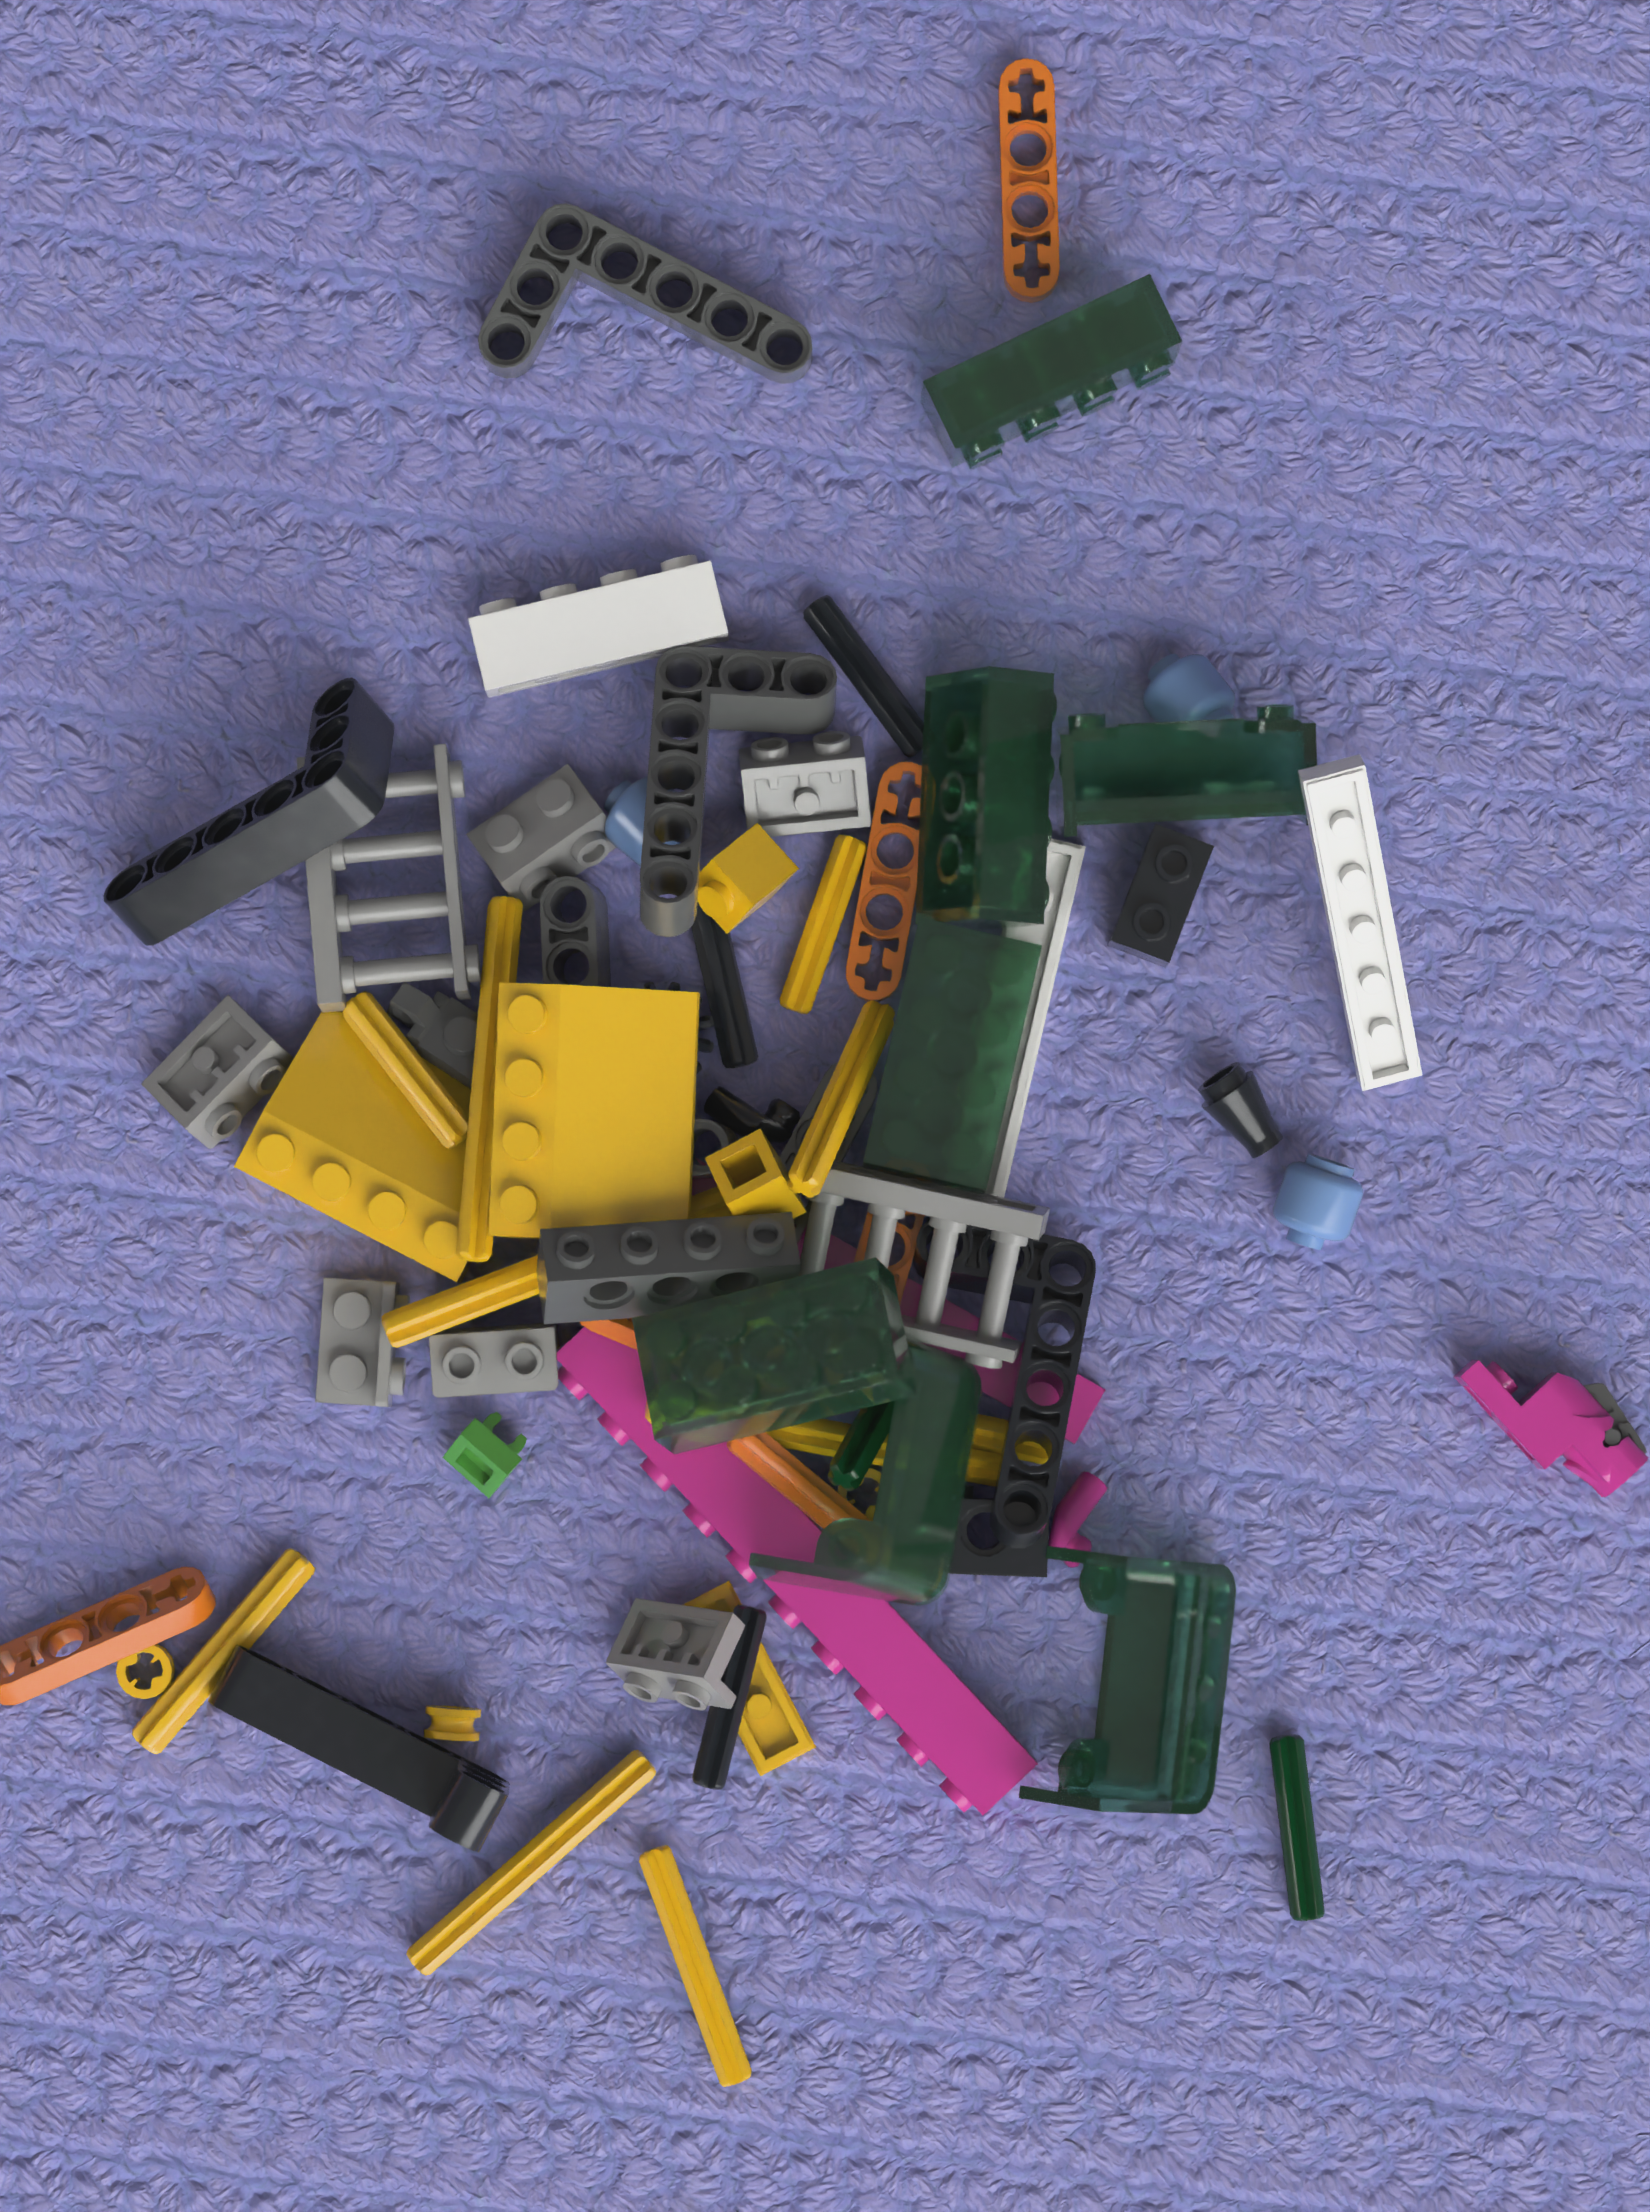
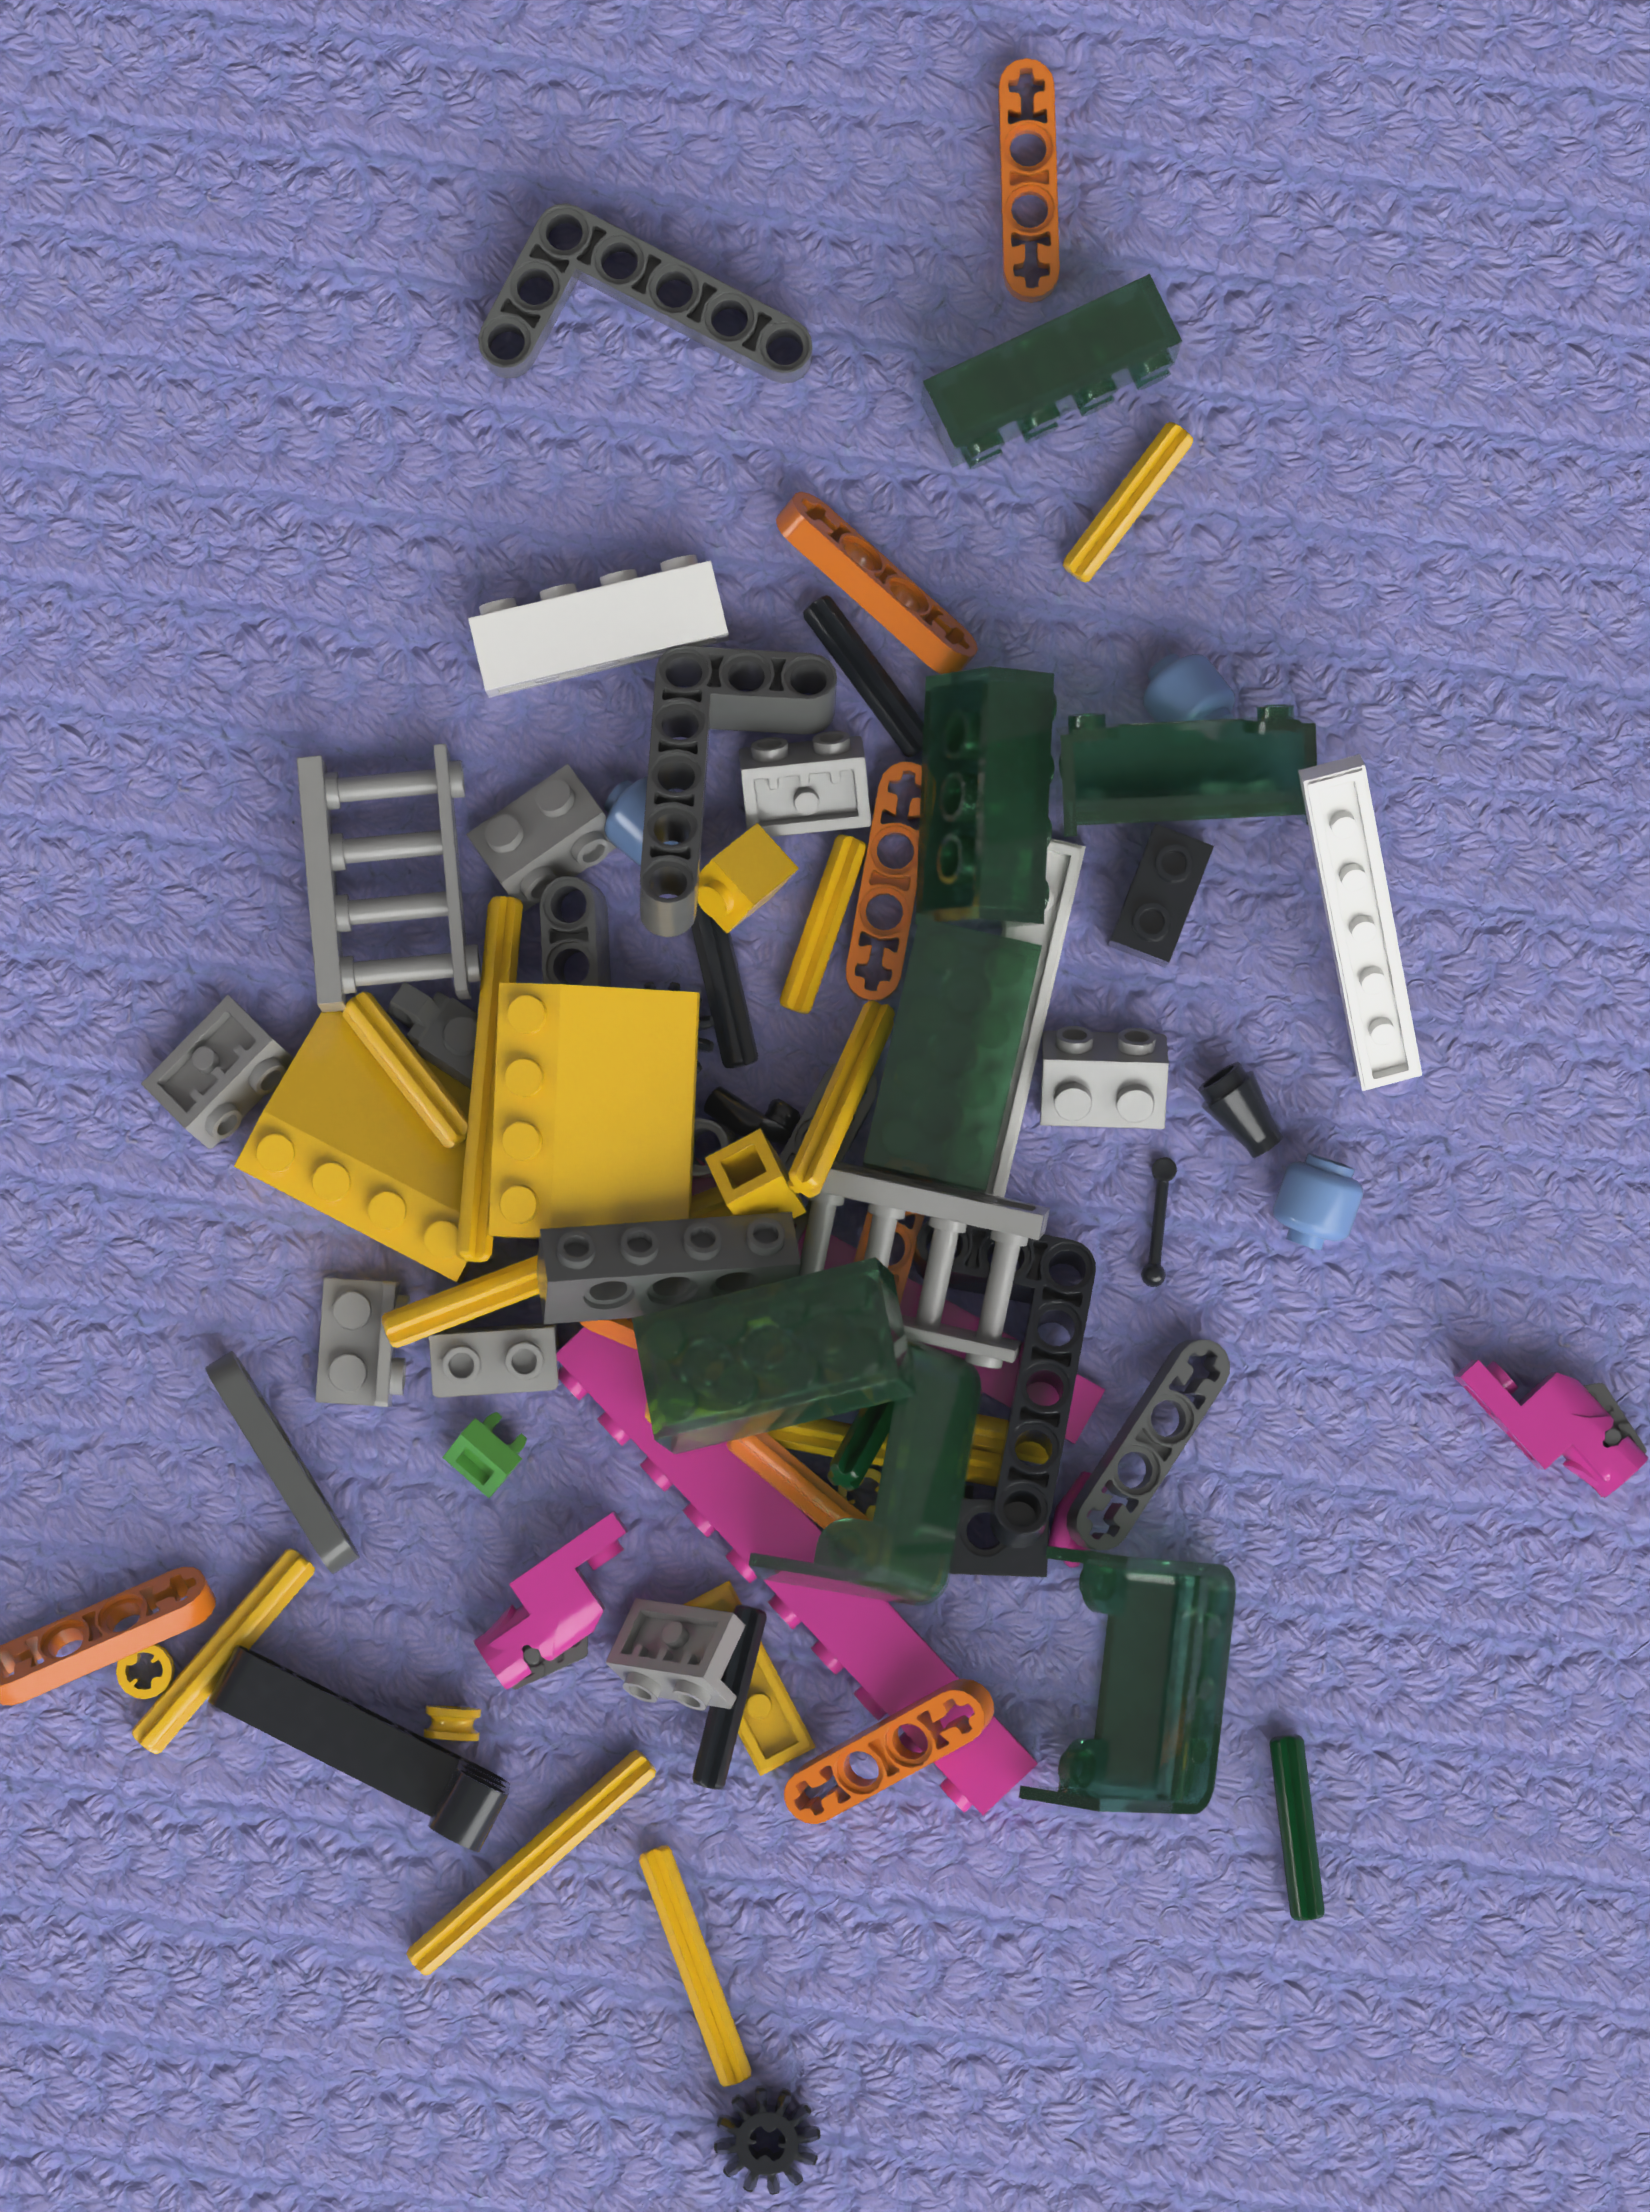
(271, 830): black beam -> none
(282, 1462): none -> dark grey beam
(555, 1611): none -> dark pink plate
(764, 2161): none -> black gear
(876, 584): none -> orange beam
(891, 1756): none -> orange beam
(1104, 1078): none -> bracket
(1127, 502): none -> yellow axle
(1156, 1450): none -> dark grey beam
(1163, 1171): none -> black hinge

